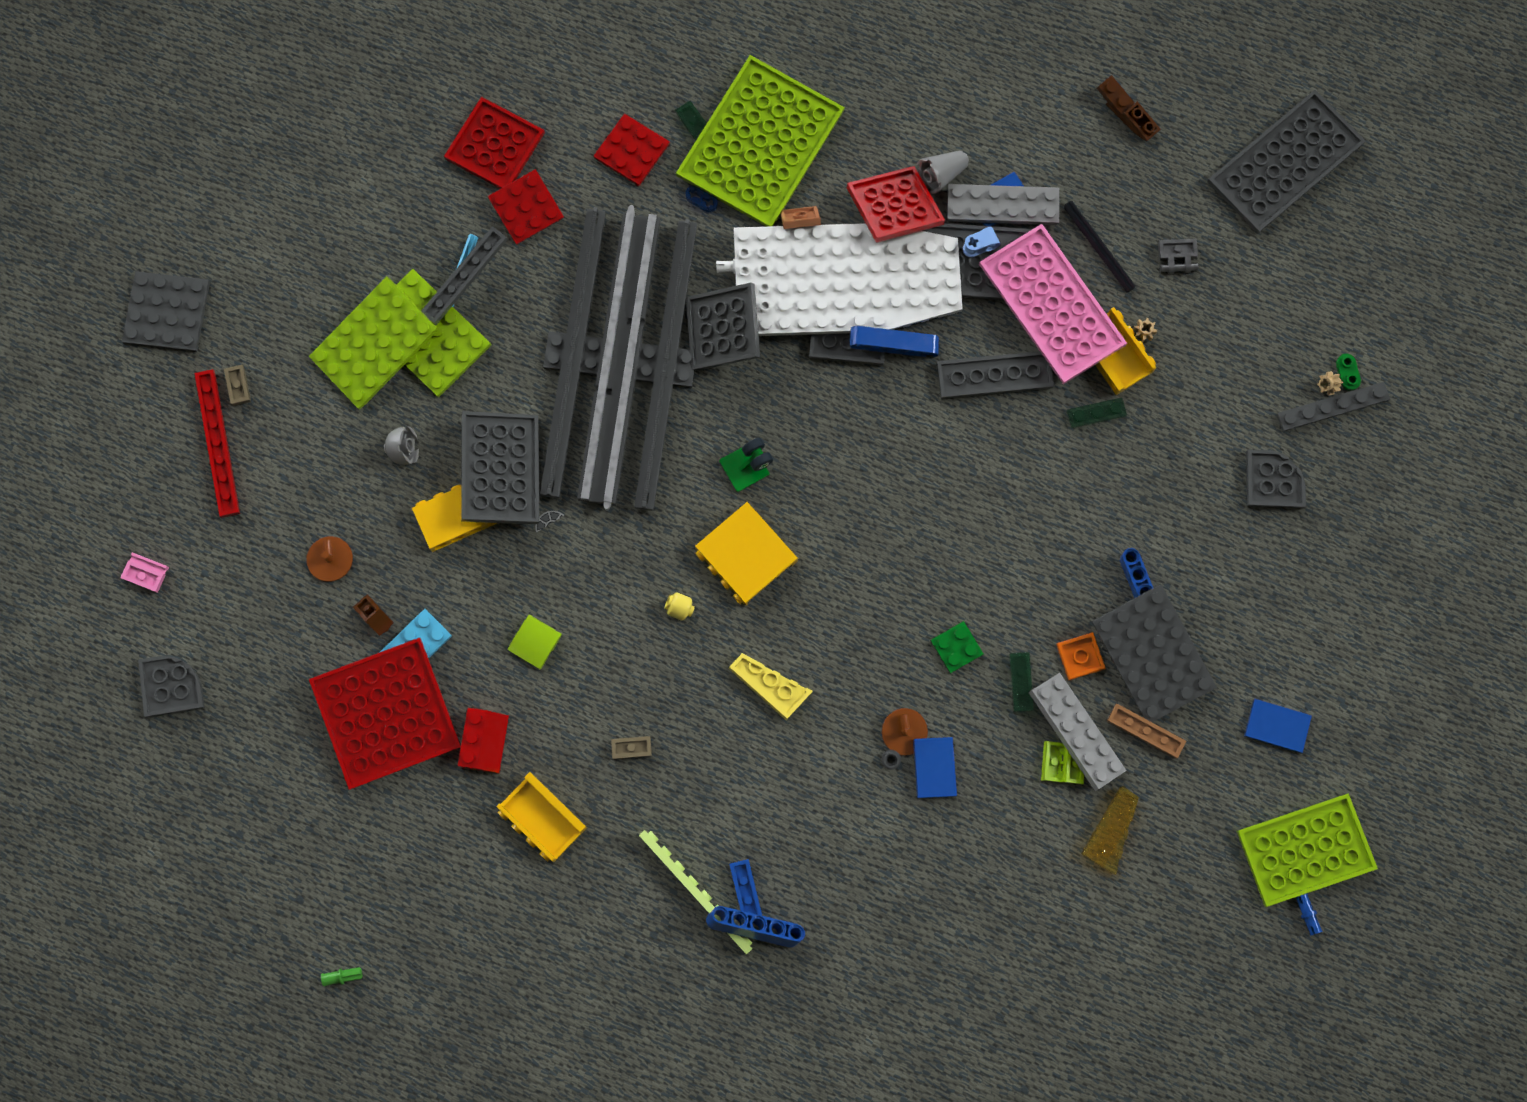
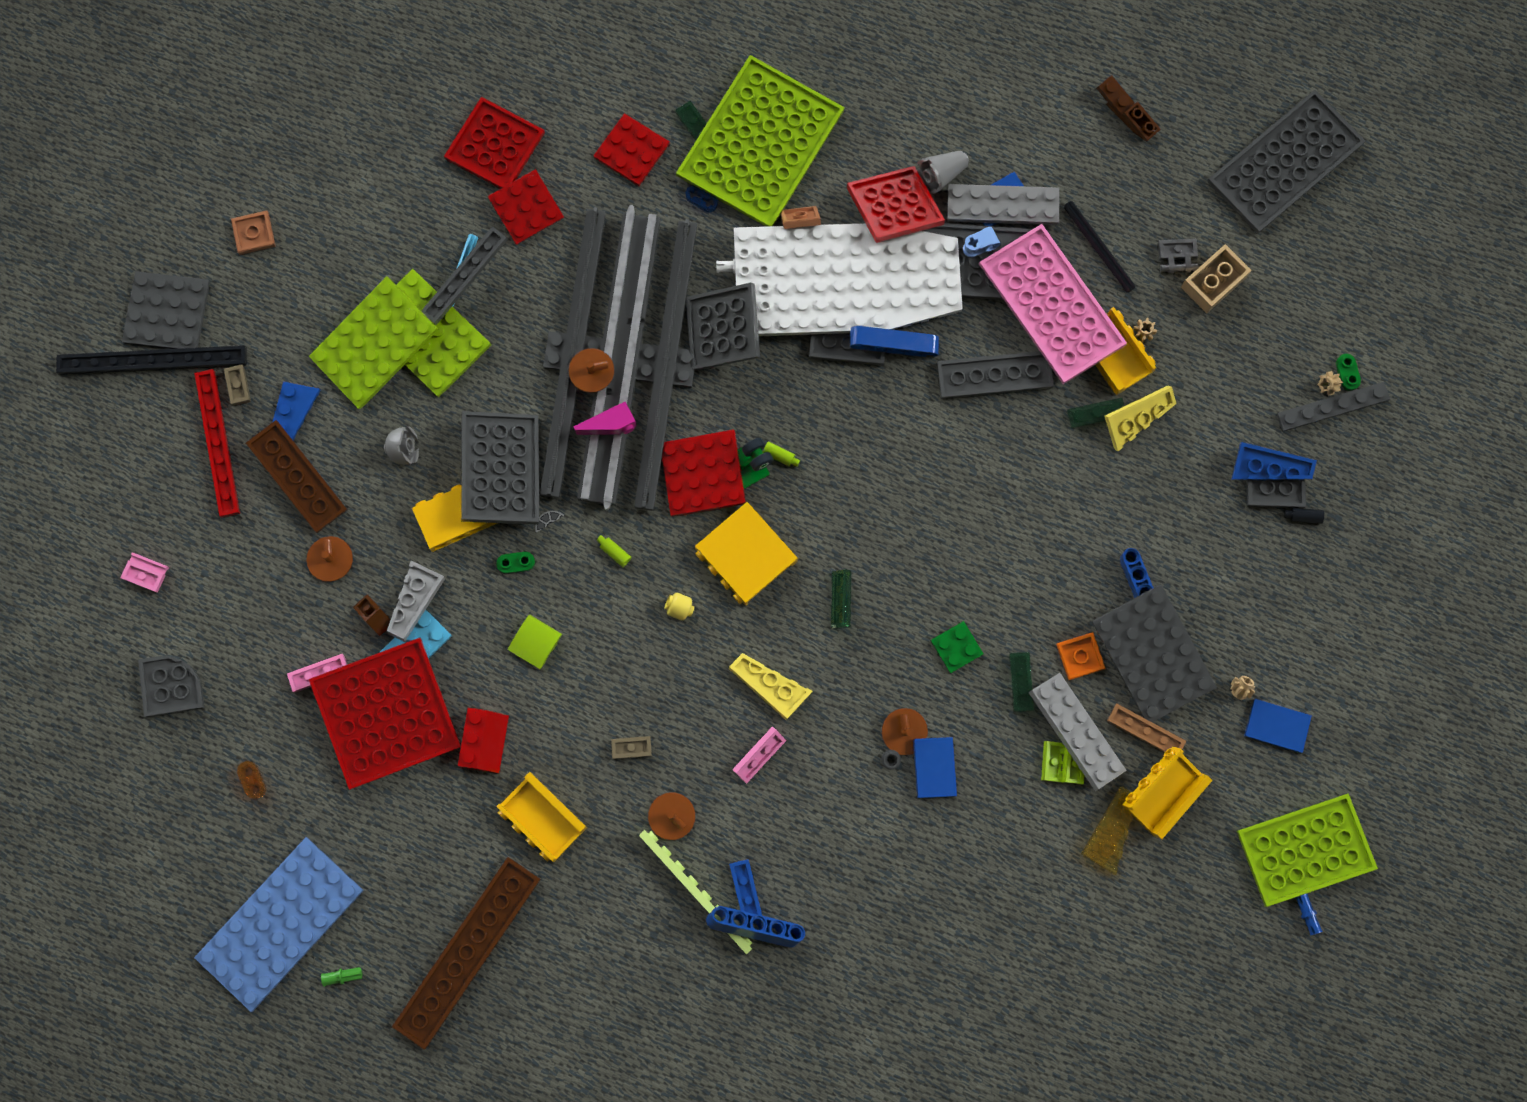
(151, 360): none -> black plate
(249, 781): none -> clear orange plate
(253, 232): none -> nougat plate
(278, 924): none -> medium blue plate
(294, 406): none -> blue wing
(296, 476): none -> reddish brown plate
(300, 678): none -> bright pink plate
(417, 593): none -> light grey wing
(466, 953): none -> reddish brown plate
(515, 562): none -> green plate
(591, 370): none -> dark orange shield
(610, 422): none -> dark pink slope
(614, 551): none -> lime cylinder
(671, 816): none -> dark orange shield
(703, 473): none -> red plate
(759, 755): none -> bright pink plate
(781, 454): none -> lime cylinder
(841, 599): none -> clear green plate
(1138, 415): none -> light yellow wing
(1166, 792): none -> yellow panel
(1216, 278): none -> tan brick
(1242, 687): none -> tan gear
(1268, 464): none -> blue wing
(1305, 515): none -> black cylinder

